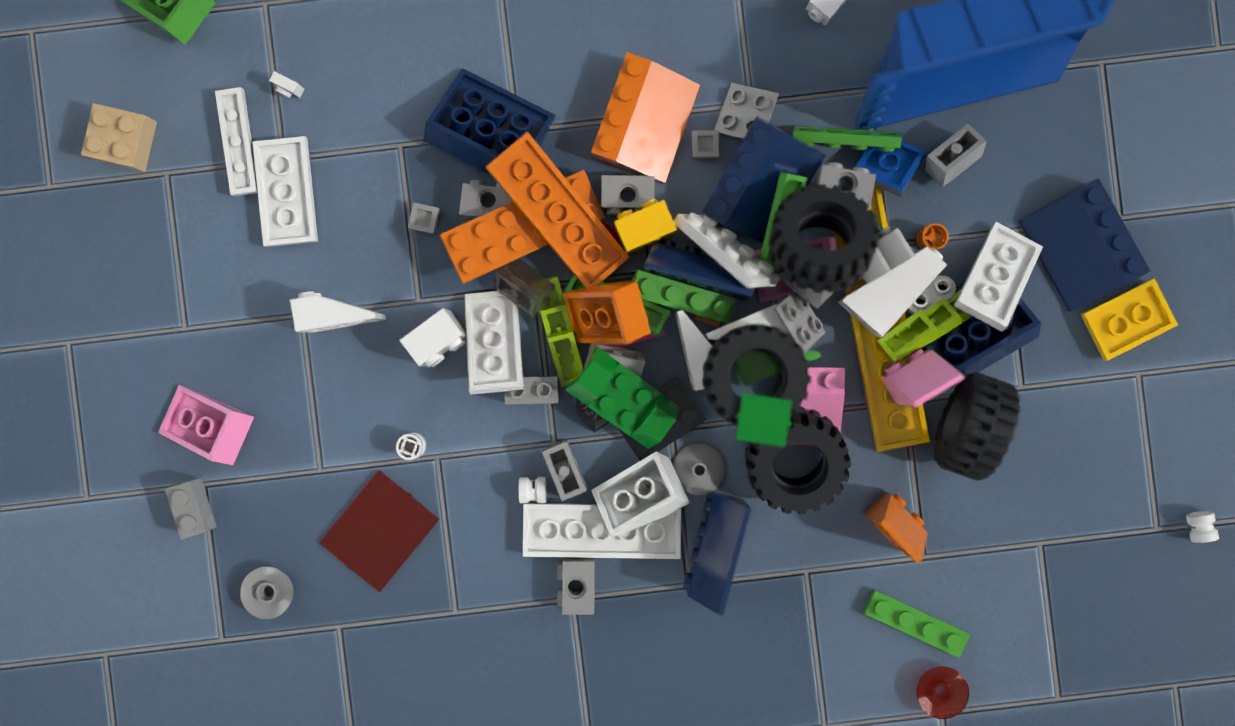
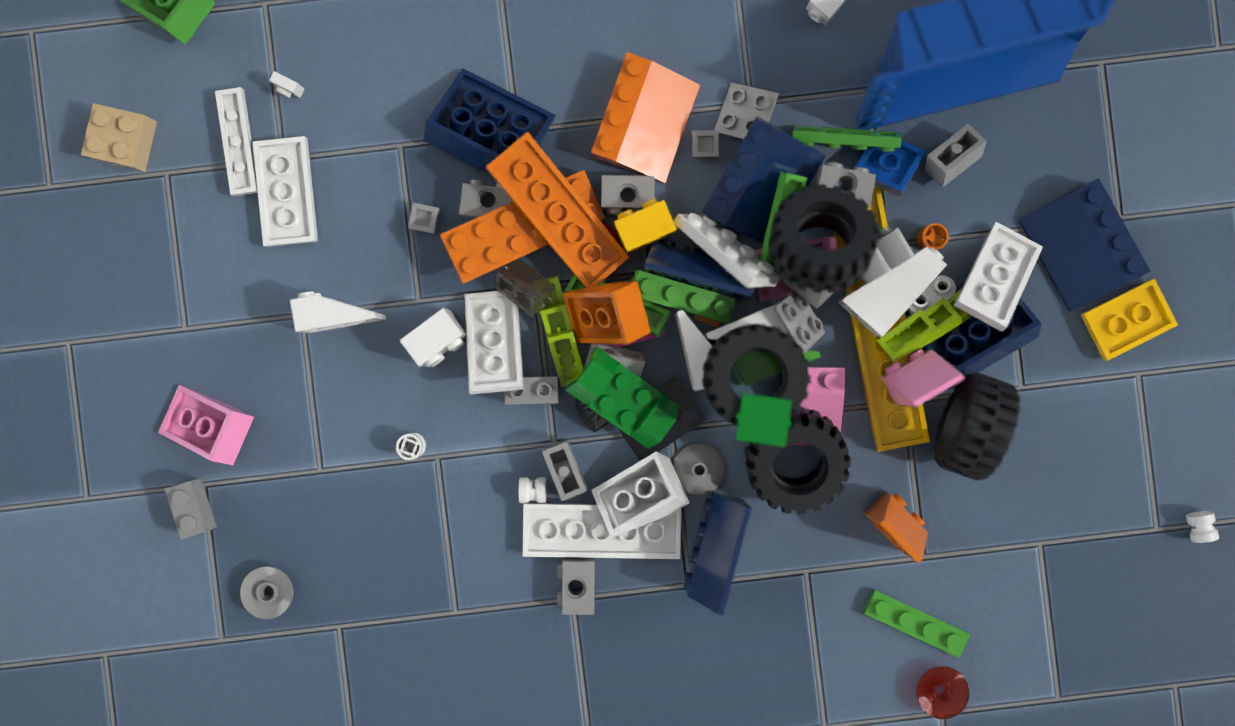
(379, 531): clear red piece -> none

